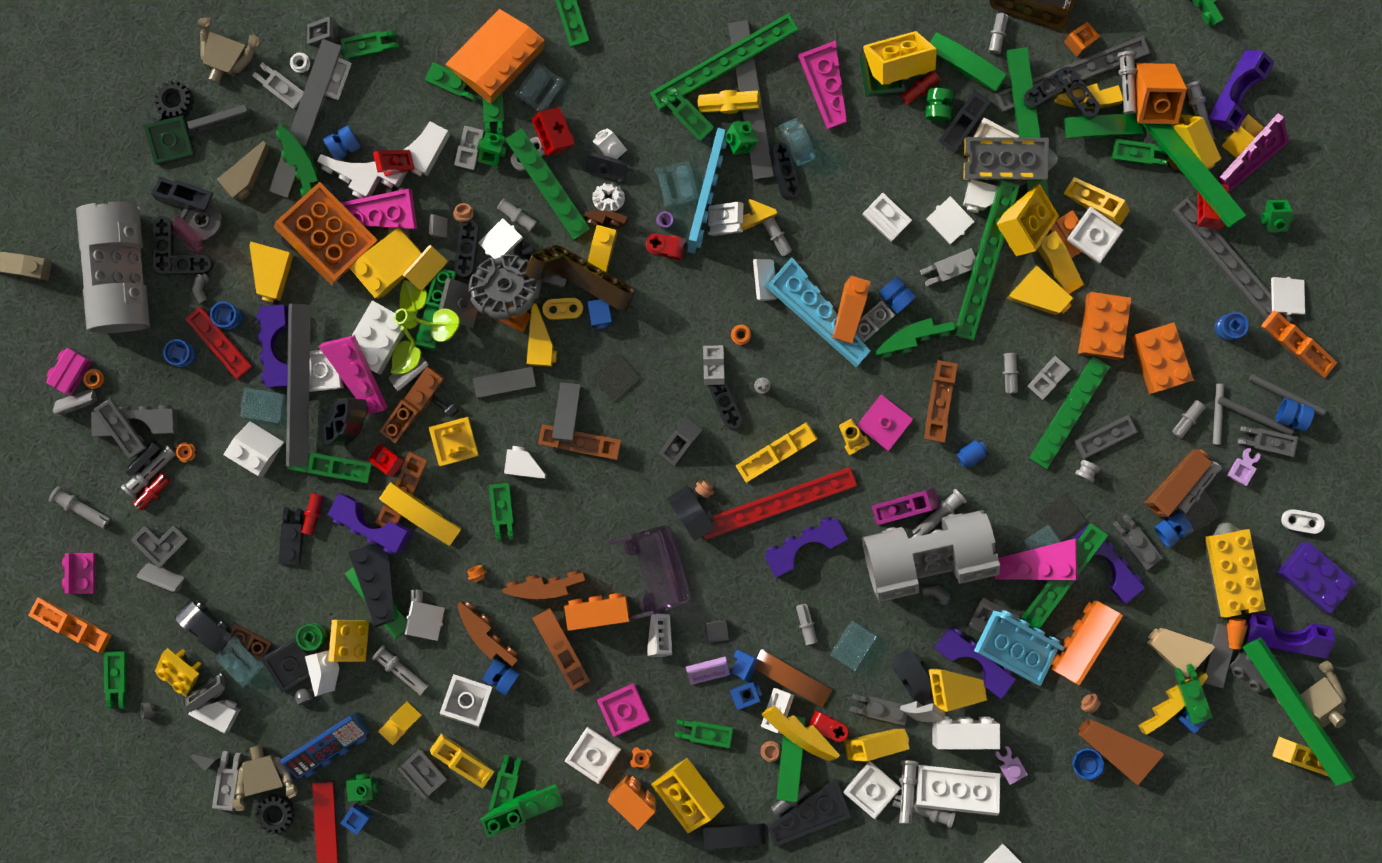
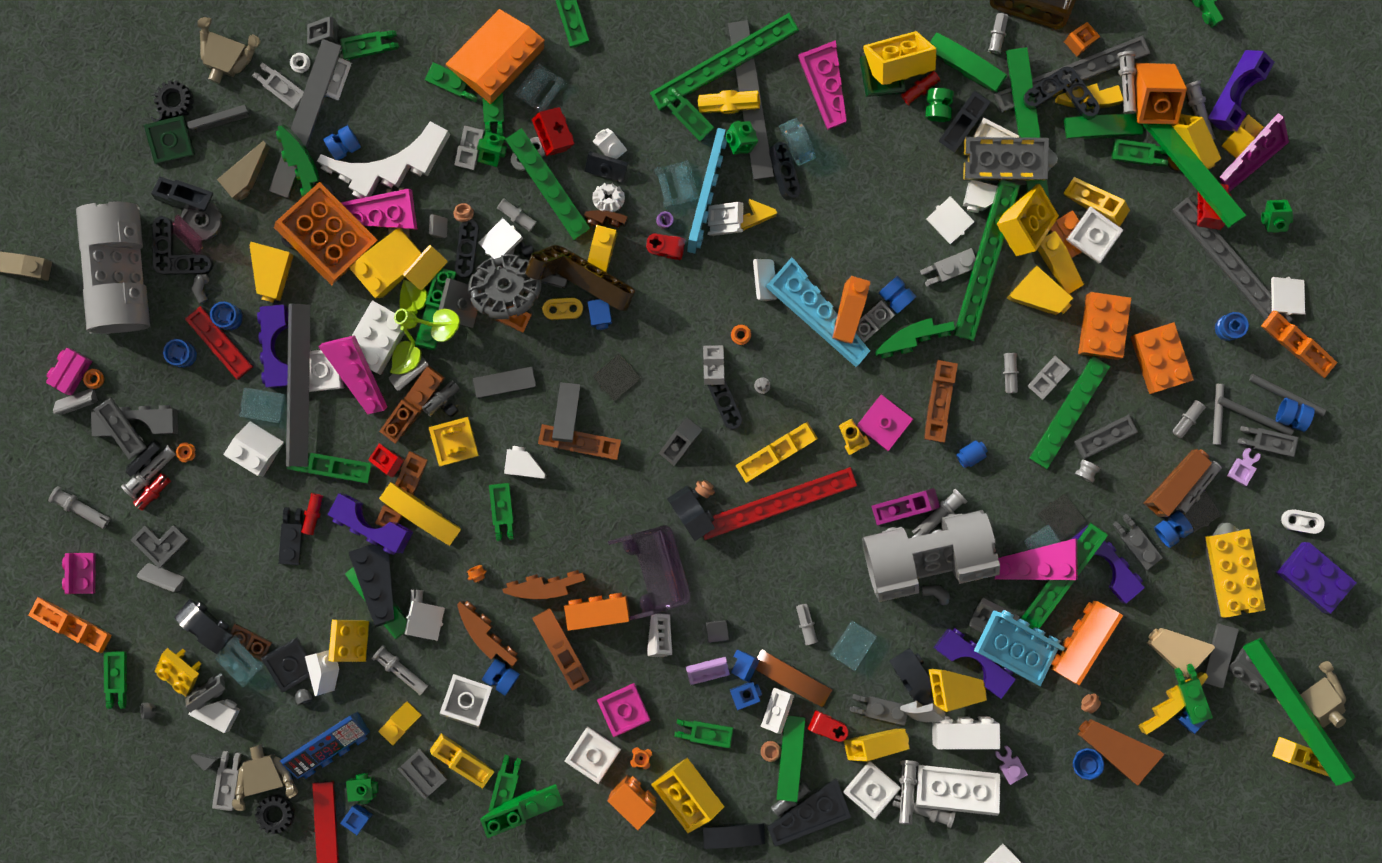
(311, 636): green wheel -> none
(345, 421): black brick -> none
(393, 161): red slope -> none
(440, 398): none -> dark grey pin
(540, 346): yellow slope -> none
(777, 236): light grey axle -> none
(782, 558): dark purple arch -> none
(806, 738): yellow slope -> none
(886, 217): white plate -> none
(1236, 632): orange cone -> none
(1314, 640): dark purple arch -> none

